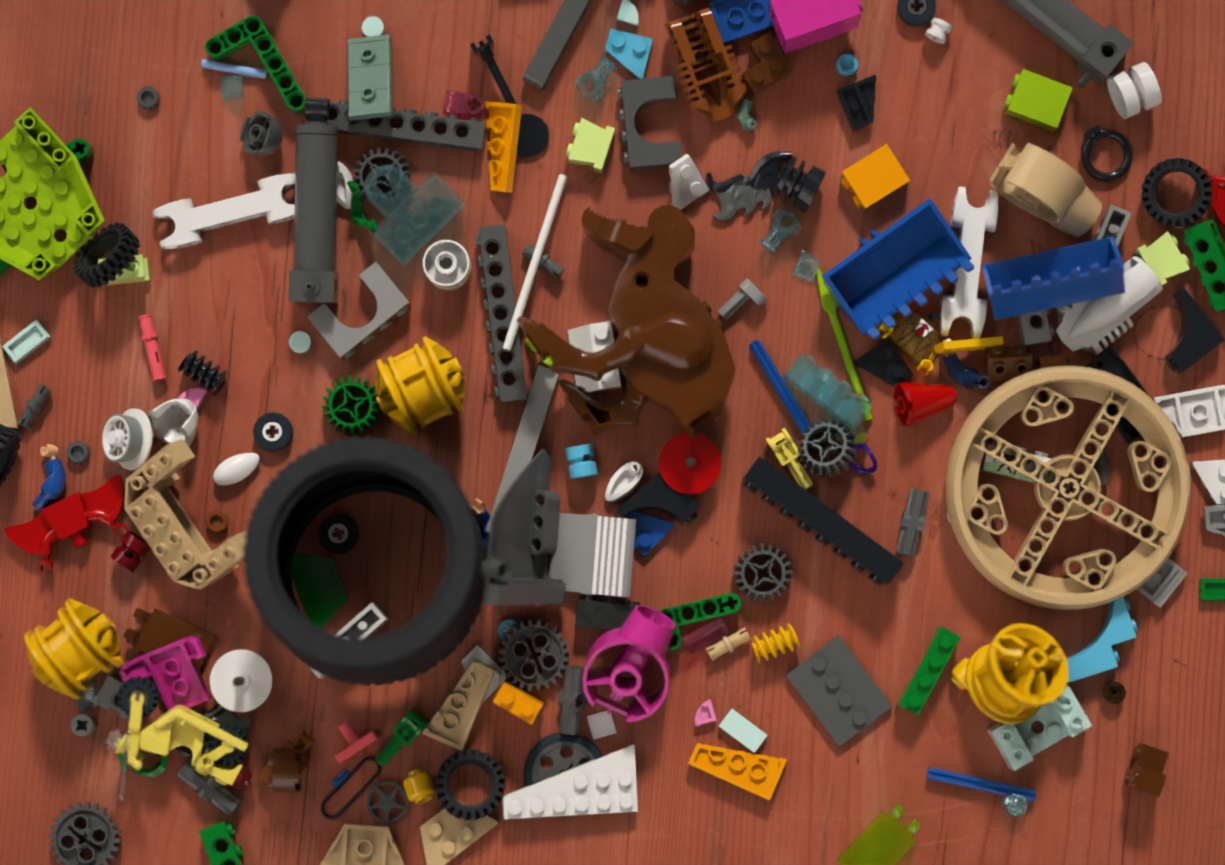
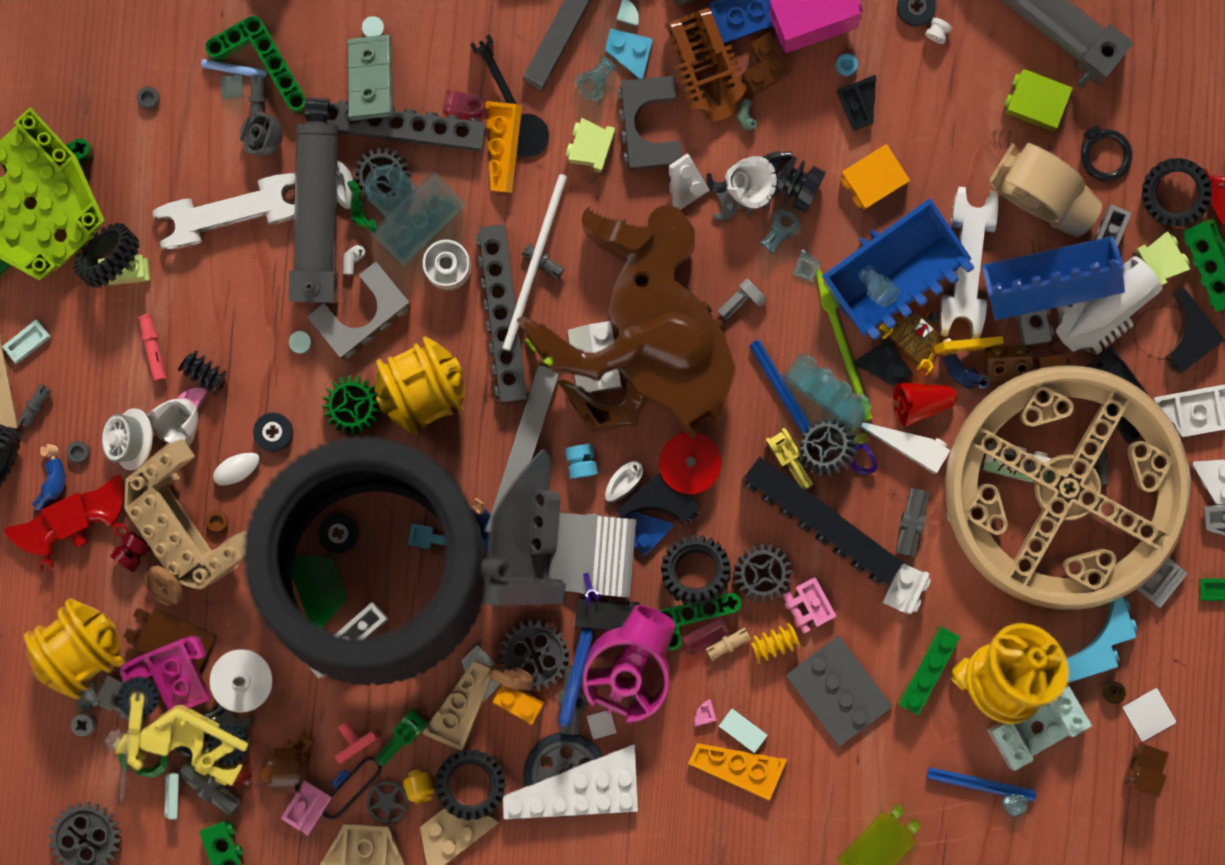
(164, 585): none -> medium nougat tile
(171, 795): none -> light aqua tile
(257, 95): none -> dark grey pin
(306, 807): none -> bright pink plate
(351, 257): none -> white arm
(423, 536): none -> medium azure plate
(505, 626): medium azure tile -> none
(512, 677): none -> medium nougat tile
(575, 677): none -> blue axle
(590, 591): none -> dark purple hand
(687, 547): none -> black tyre
(751, 181): none -> white hair
(814, 601): none -> bright pink plate
(878, 286): none -> clear light blue connector
(906, 588): none -> white bracket
(921, 450): none -> white slope
(1134, 90): white wheel -> none
(1149, 714): none -> white sticker

